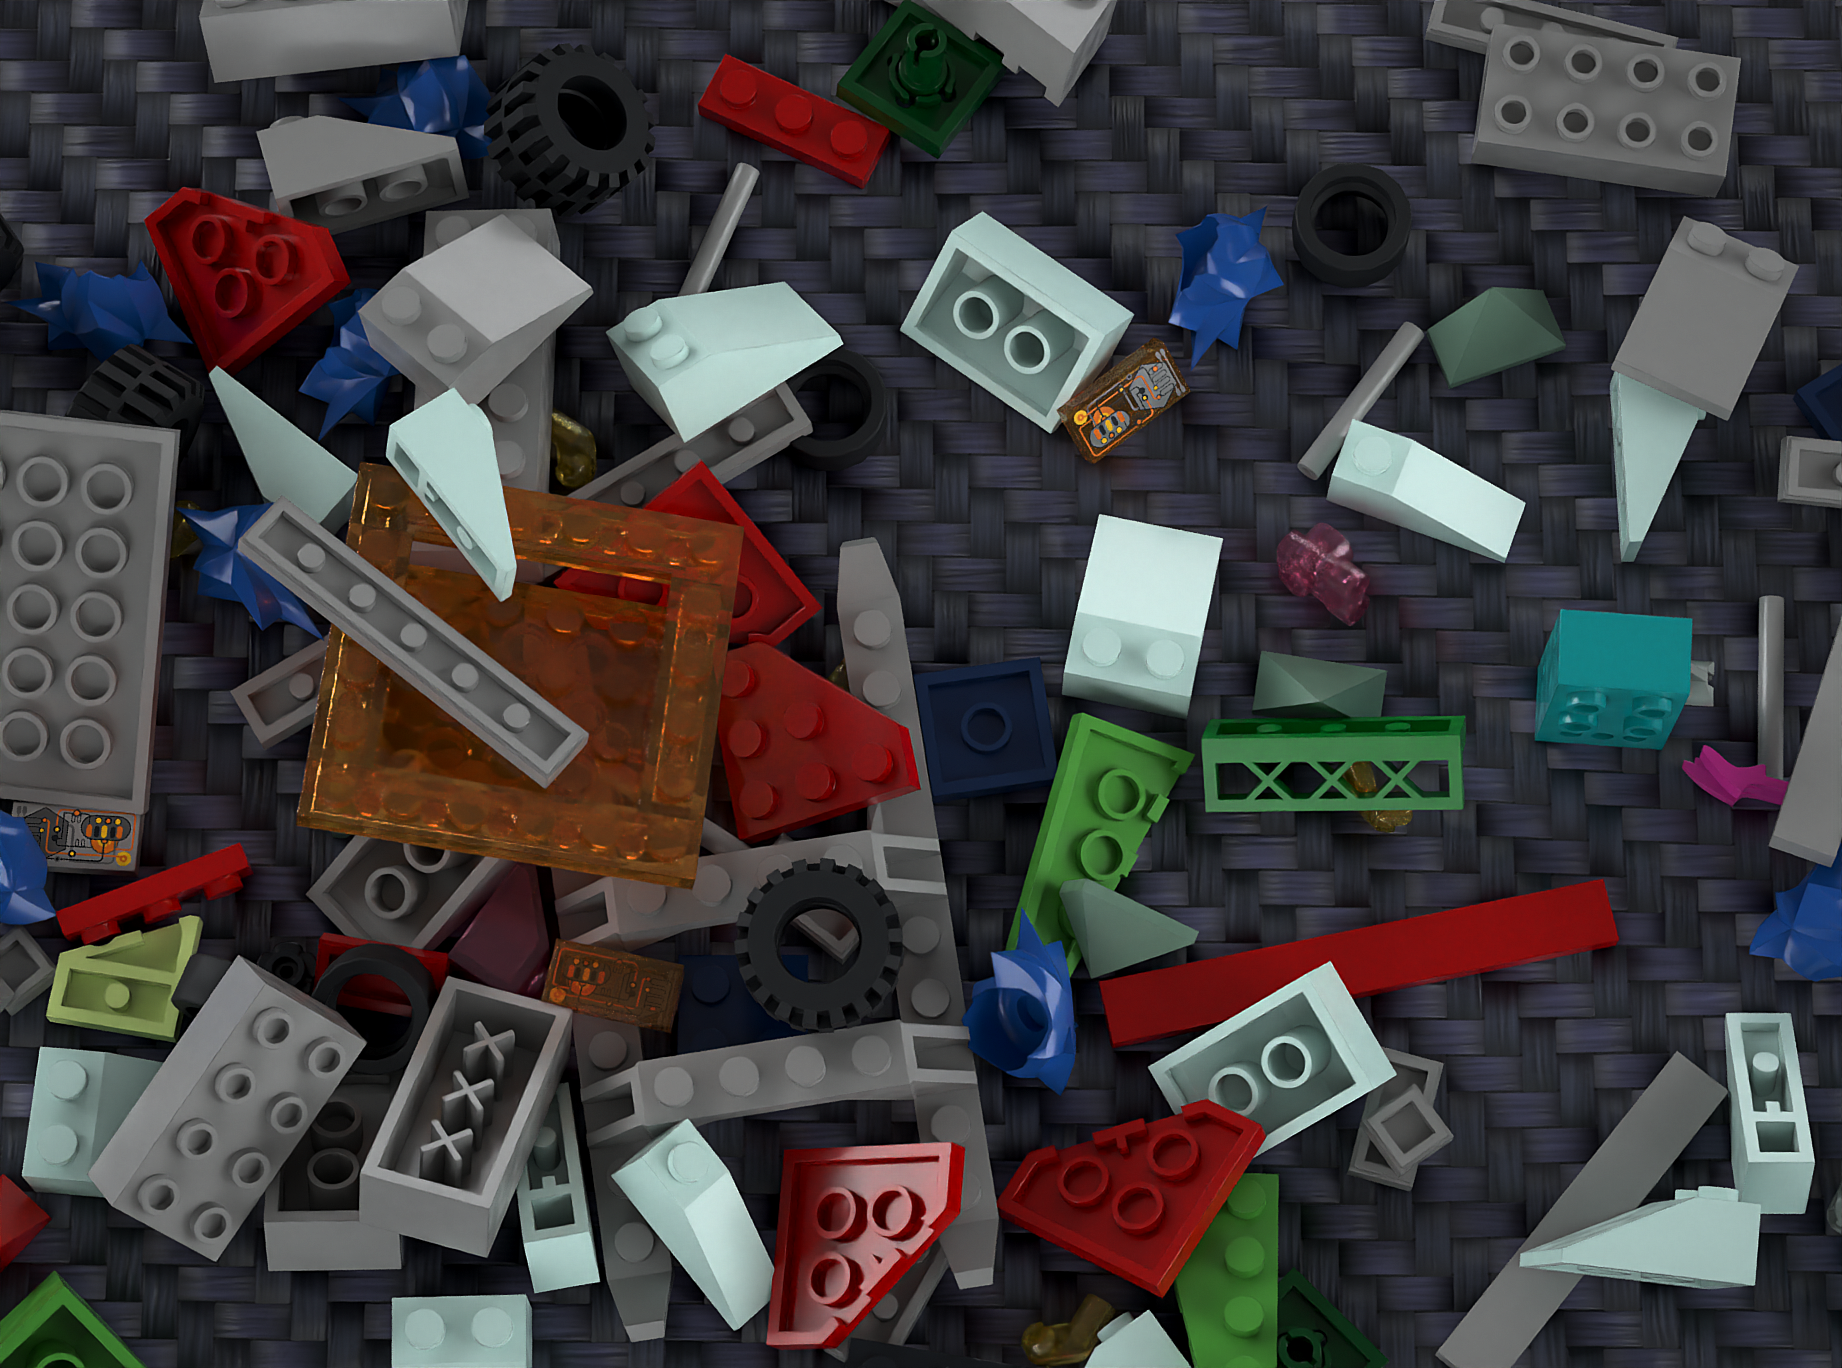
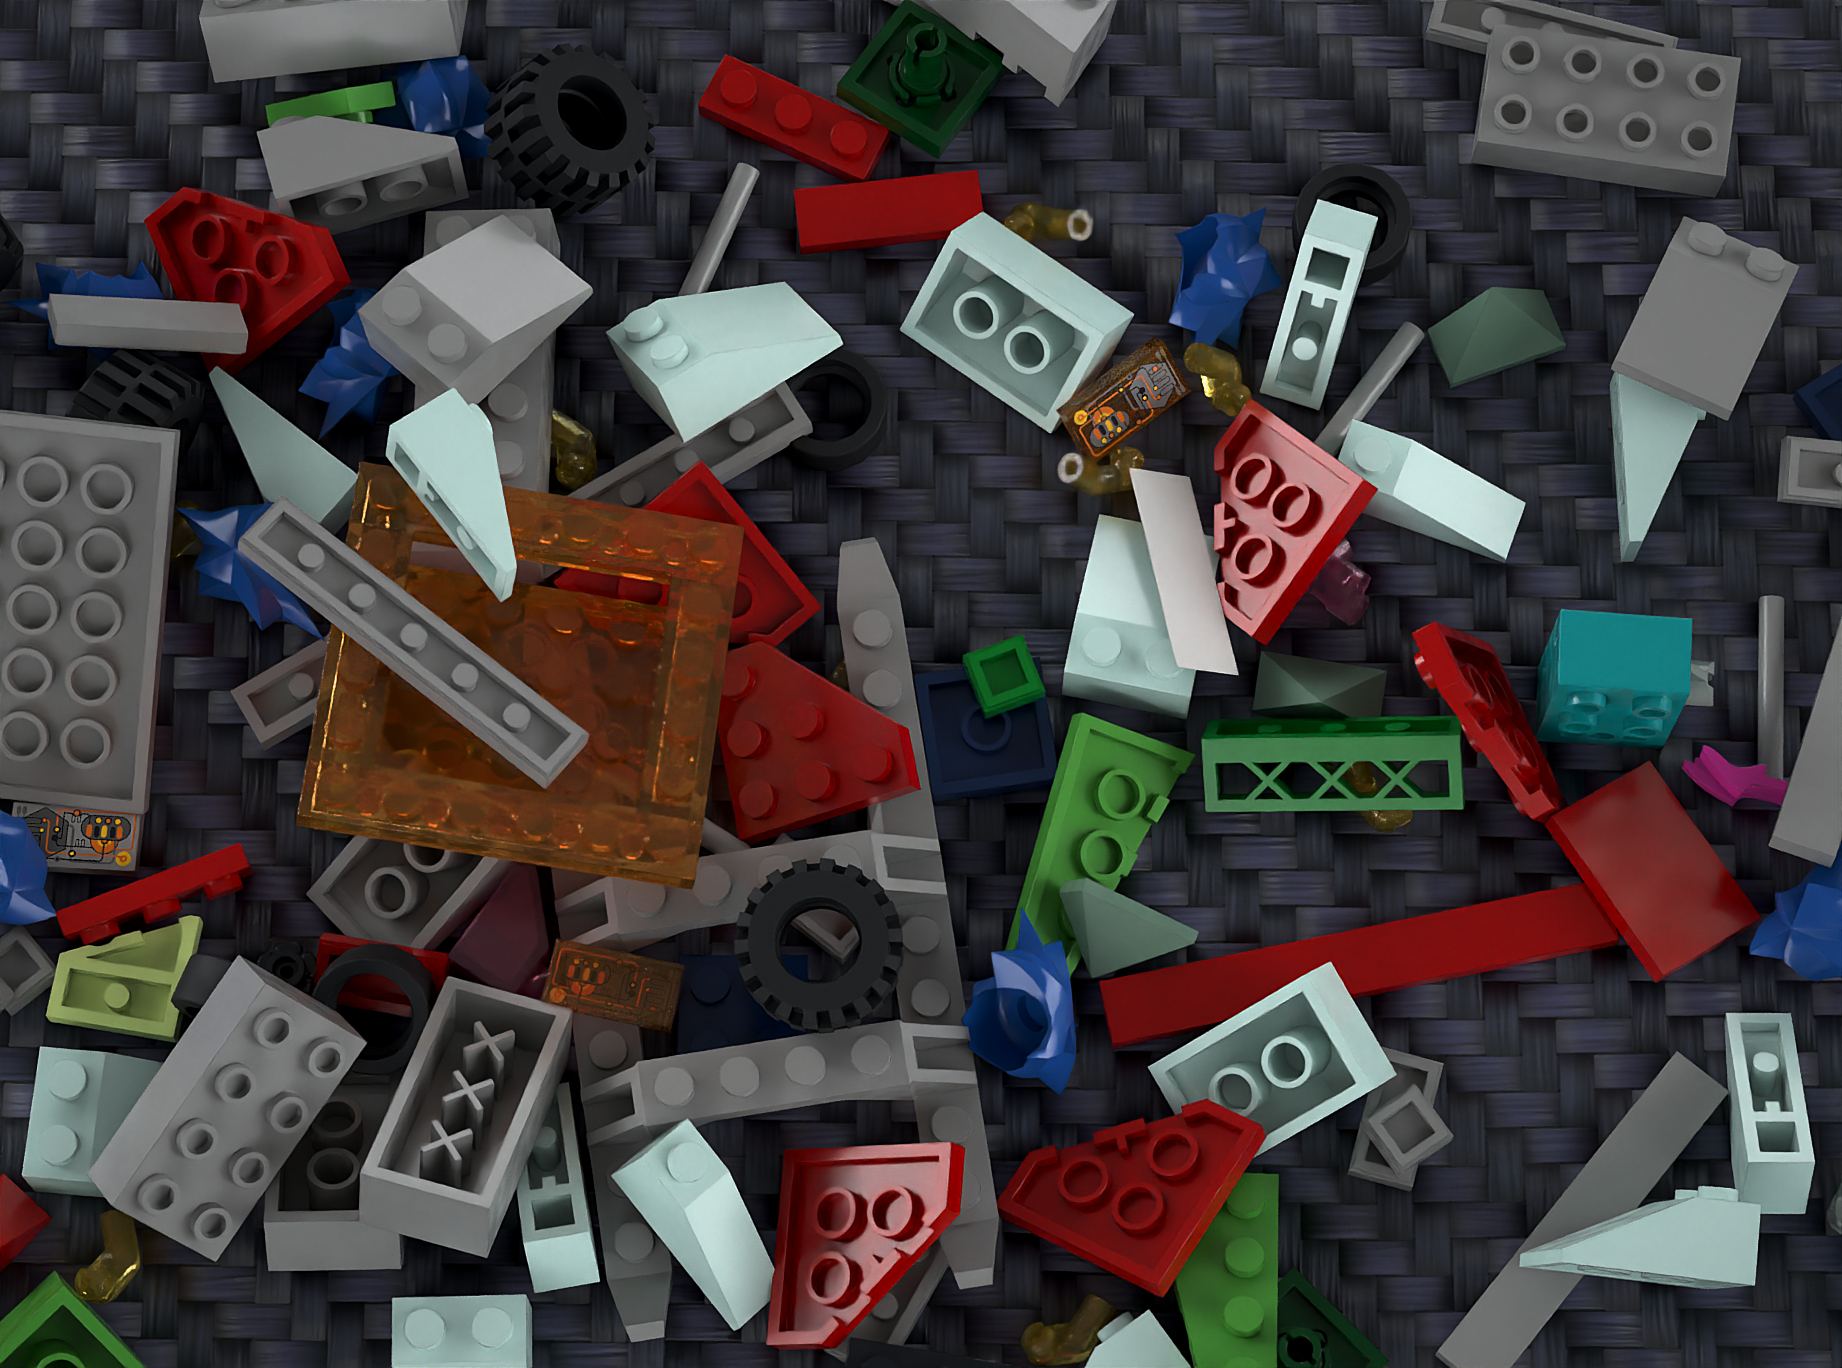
(115, 1265): none -> clear yellow arm
(147, 324): none -> light grey tile
(346, 103): none -> bright green plate
(885, 211): none -> red tile
(1003, 676): none -> green tile
(1049, 223): none -> clear yellow arm
(1100, 479): none -> clear yellow arm
(1183, 572): none -> white sticker
(1220, 377): none -> clear yellow arm
(1277, 517): none -> plate
(1318, 303): none -> light aqua slope
(1489, 714): none -> red plate
(1652, 871): none -> red tile

